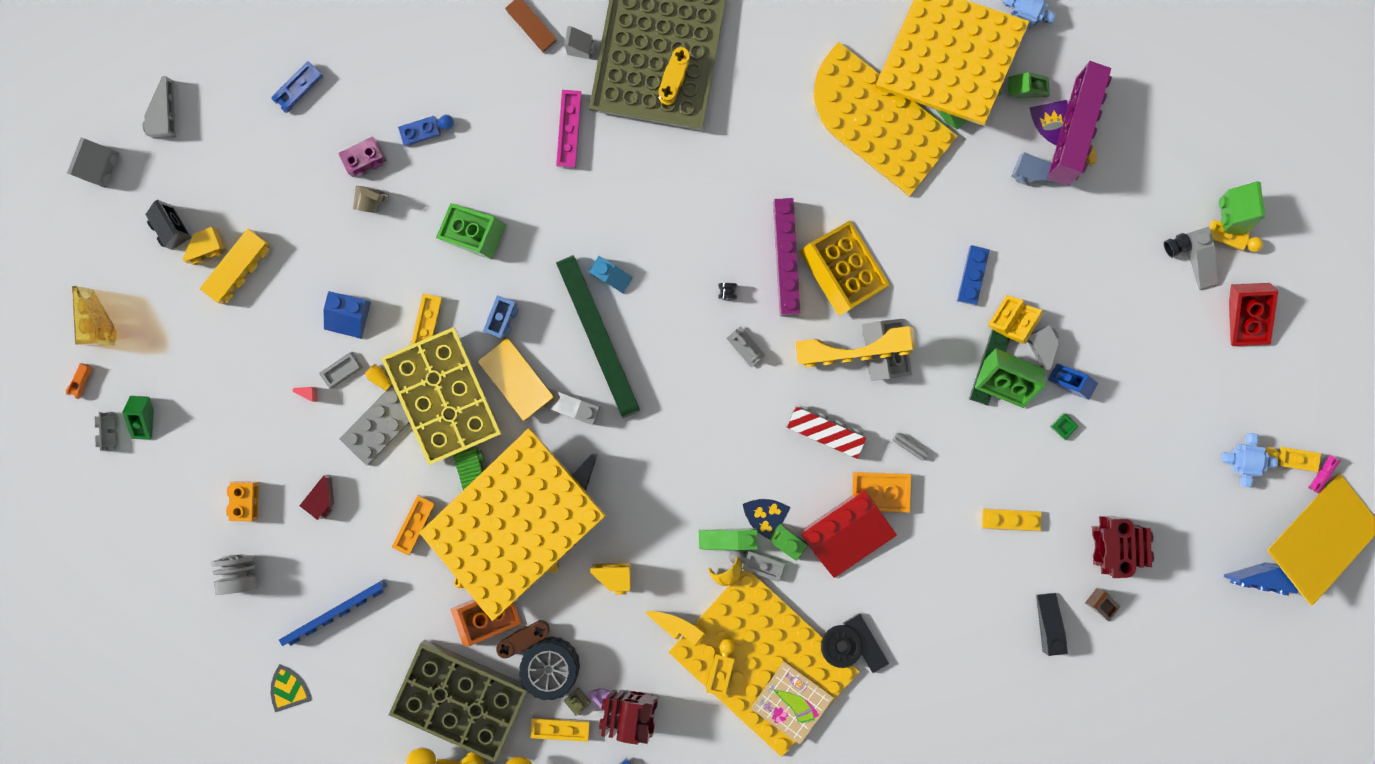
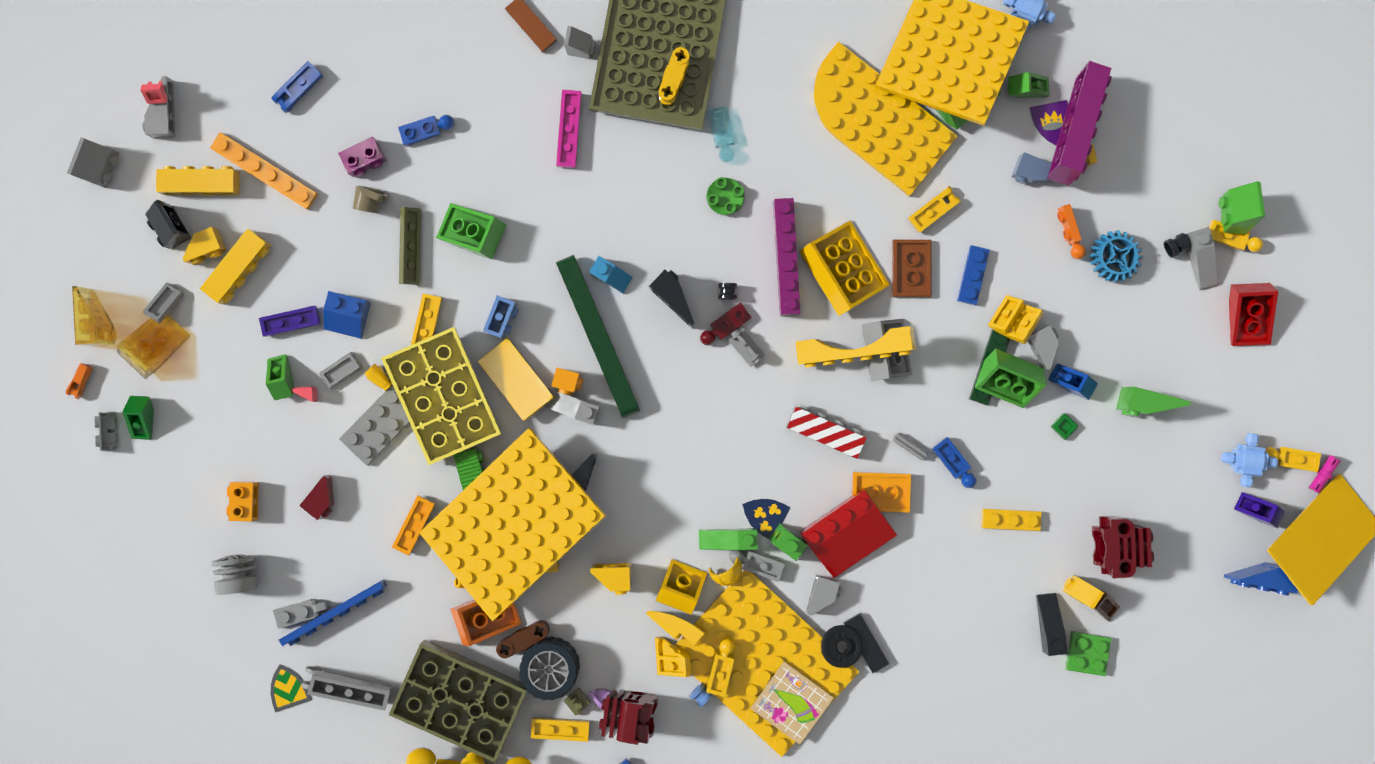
(152, 345): none -> clear yellow slope
(154, 93): none -> coral tile
(163, 303): none -> light grey tile
(197, 181): none -> yellow brick
(263, 171): none -> light orange plate
(279, 377): none -> bright green slope
(289, 321): none -> dark purple plate
(298, 612): none -> light grey hinge
(346, 689): none -> light grey hinge
(409, 246): none -> olive plate
(567, 381): none -> light orange brick
(670, 292): none -> black slope
(671, 660): none -> yellow wing
(681, 587): none -> yellow slope
(700, 695): none -> medium blue wheel
(722, 132): none -> clear light blue plate
(725, 196): none -> bright green dish
(725, 324): none -> dark red plate
(822, 594): none -> light grey slope
(911, 268): none -> dark orange tile
(933, 210): none -> yellow plate
(954, 462): none -> blue plate
(1071, 231): none -> orange plate
(1082, 591): none -> yellow slope
(1088, 653): none -> bright green plate
(1120, 262): none -> dark azure gear
(1139, 401): none -> bright green slope
(1260, 510): none -> dark purple slope

